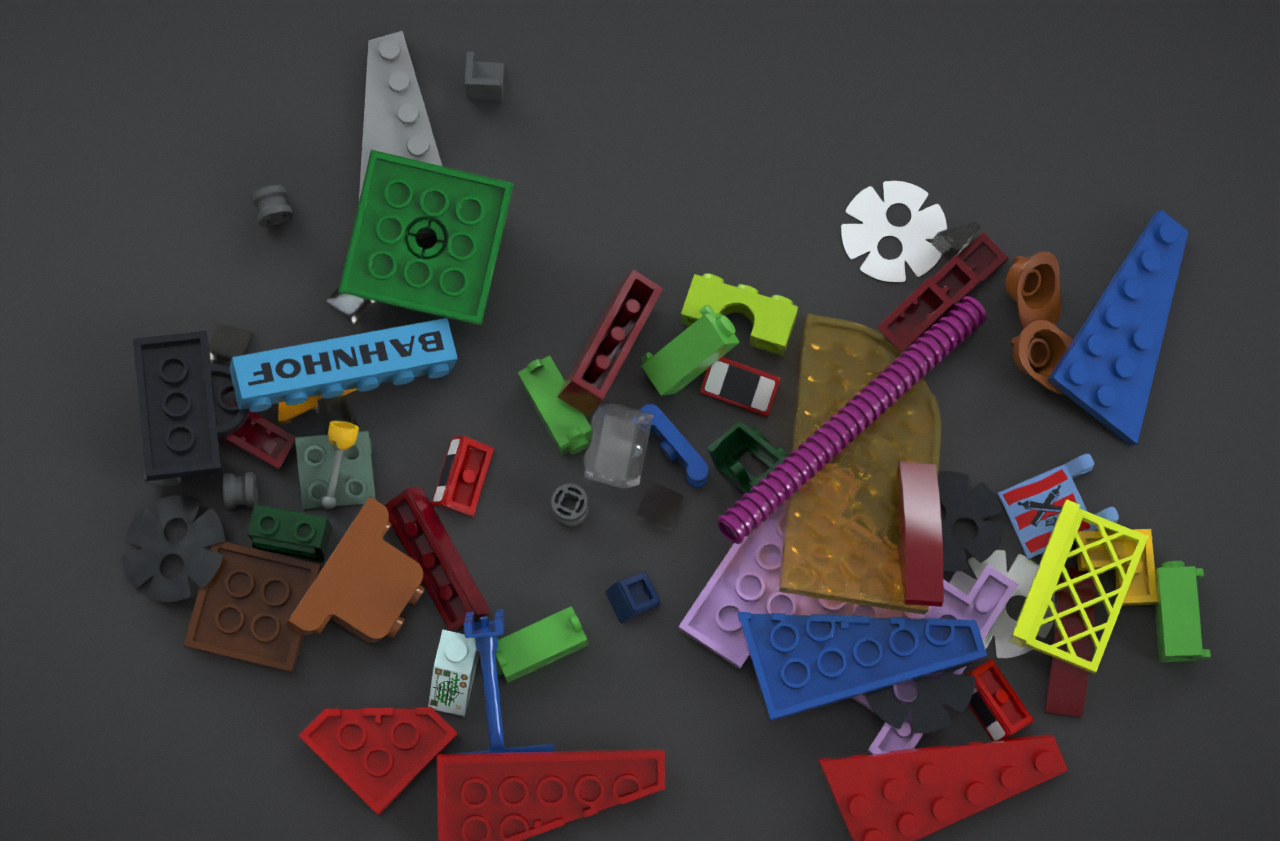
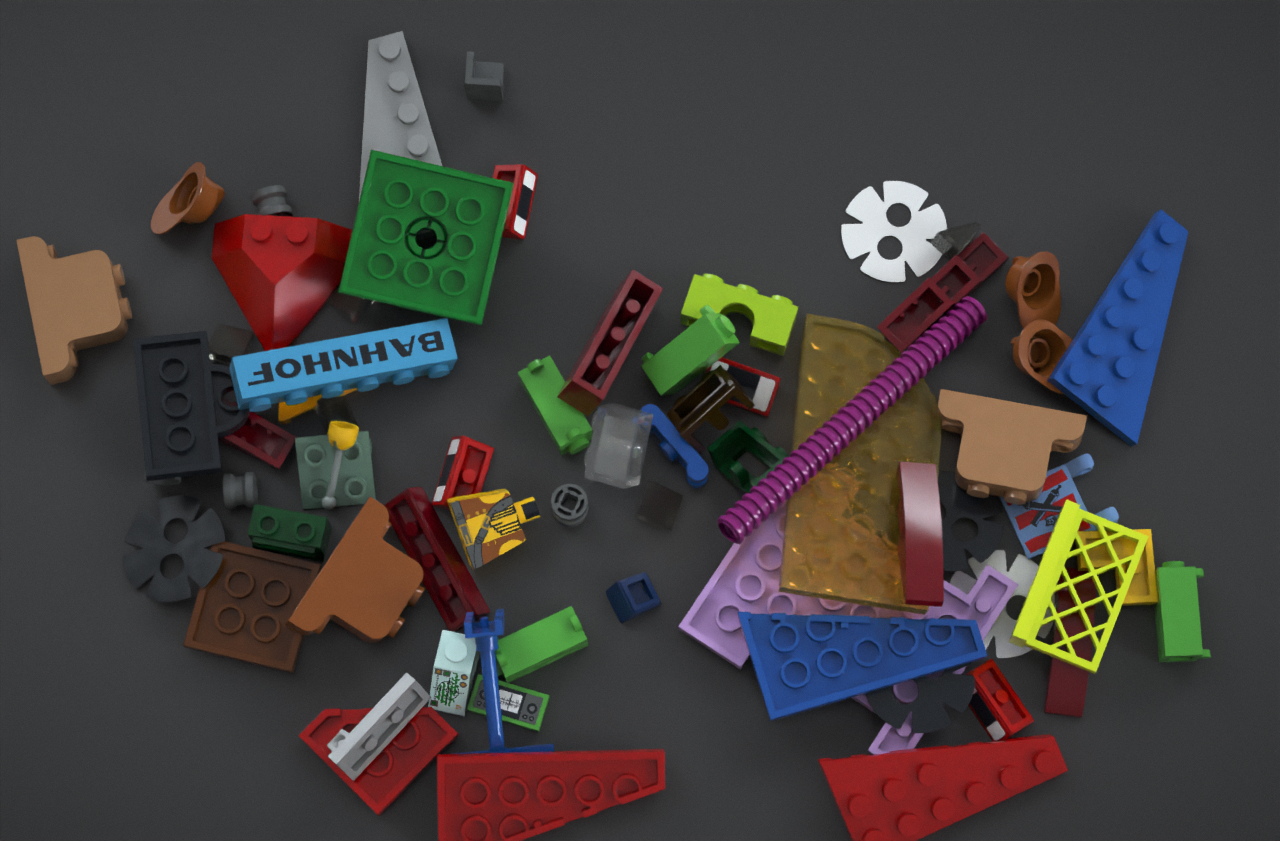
(71, 304): none -> medium nougat brick
(188, 201): none -> dark orange piece
(280, 270): none -> red wedge
(357, 749): none -> light grey hinge
(490, 523): none -> torso
(518, 704): none -> tile
(521, 197): none -> red slope
(704, 404): none -> dark brown window
(1006, 443): none -> medium nougat brick

